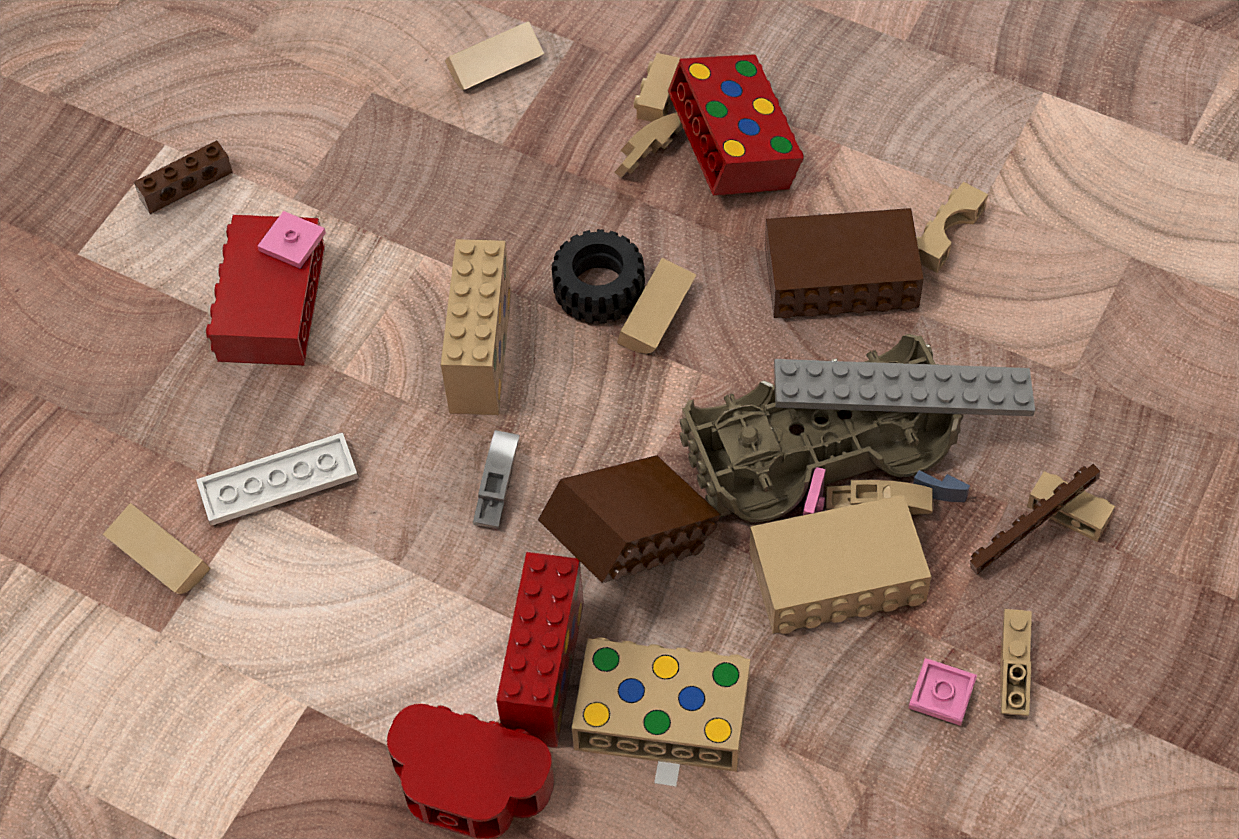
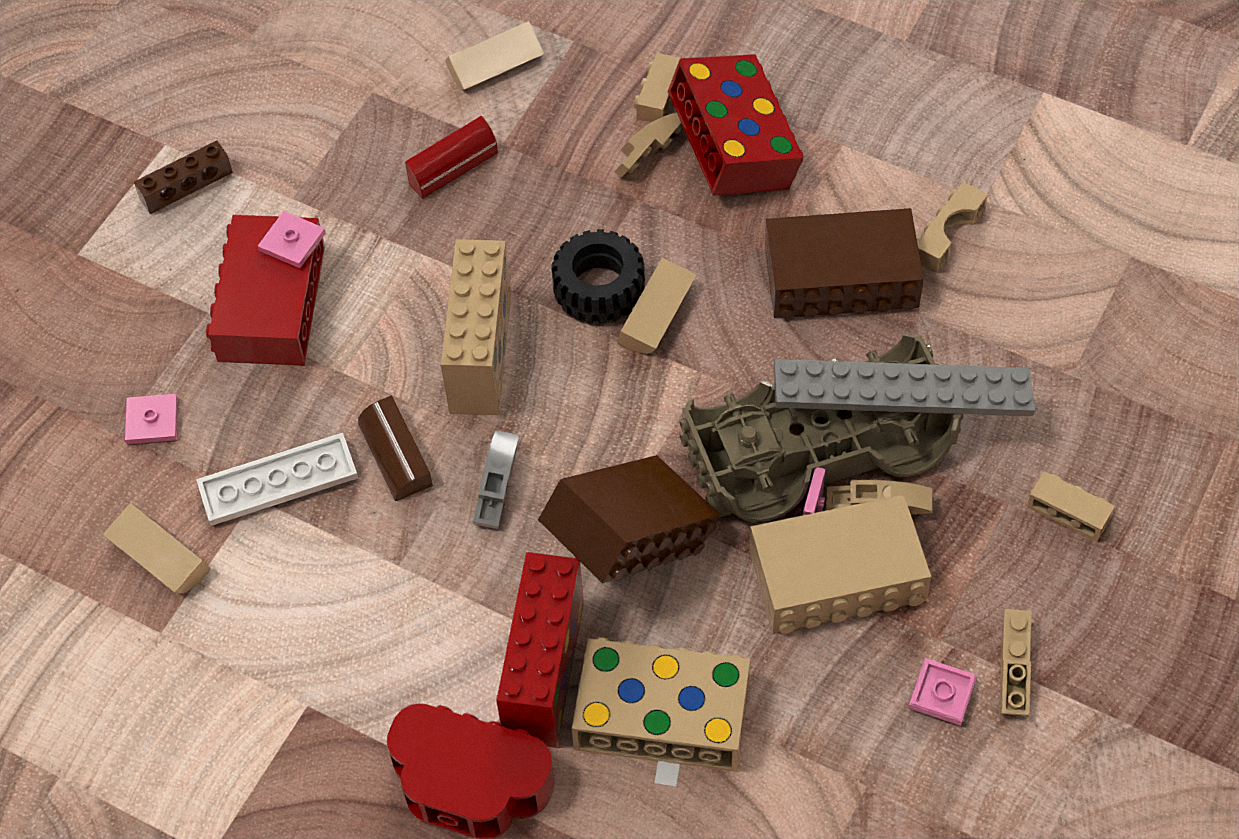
(151, 419): none -> bright pink plate
(394, 449): none -> reddish brown brick
(451, 157): none -> red brick
(947, 490): sand blue slope -> none
(1026, 524): reddish brown plate -> none

